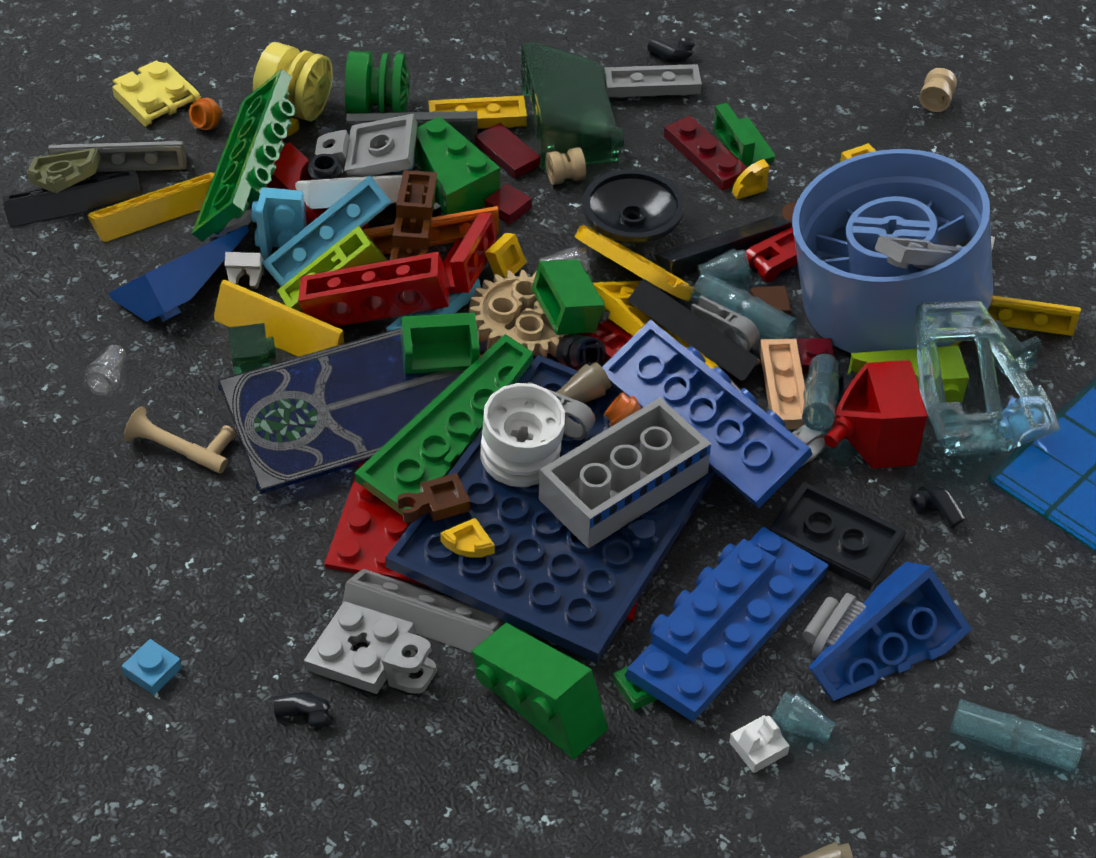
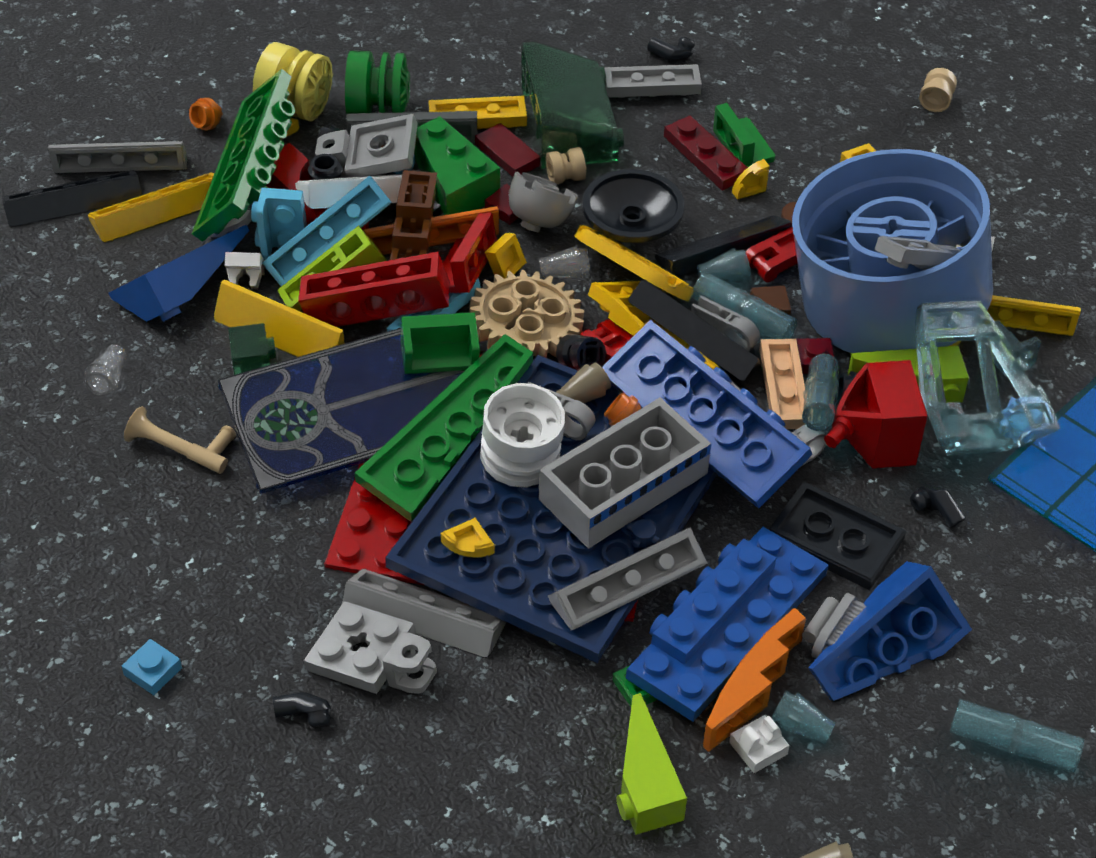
(63, 169): olive plate -> none
(153, 89): light yellow plate -> none
(439, 497): reddish brown plate -> none
(539, 202): none -> light grey cylinder
(542, 687): green wedge -> none
(568, 296): green brick -> none
(628, 579): none -> light grey slope
(650, 786): none -> lime slope
(750, 684): none -> orange slope

